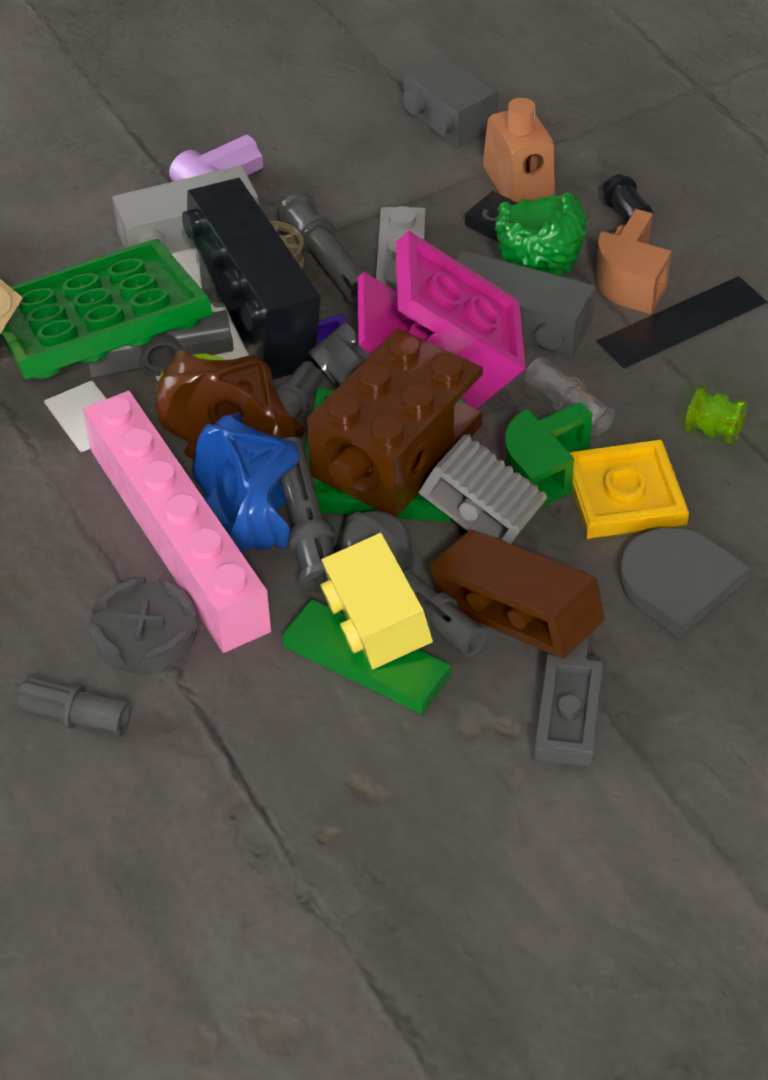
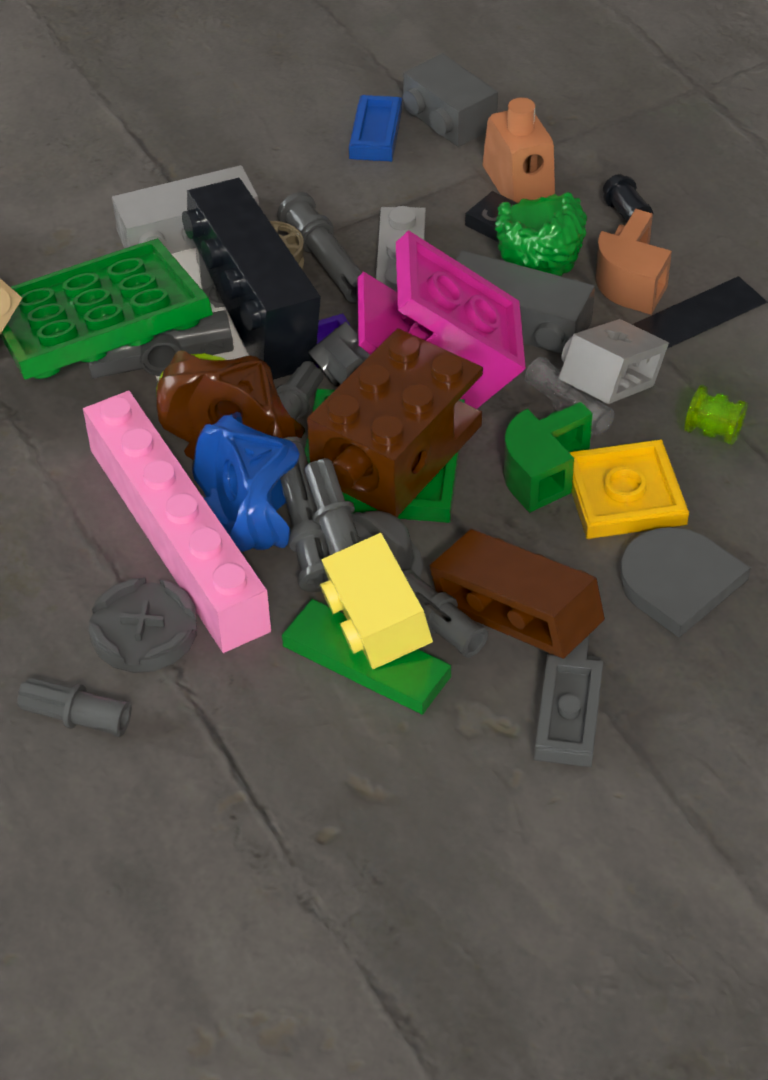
(69, 411): white sticker -> none
(235, 153): lavender piece -> none
(332, 511): none -> dark grey axle
(375, 128): none -> blue tile
(482, 491): light grey brick -> none
(612, 360): none -> light grey brick

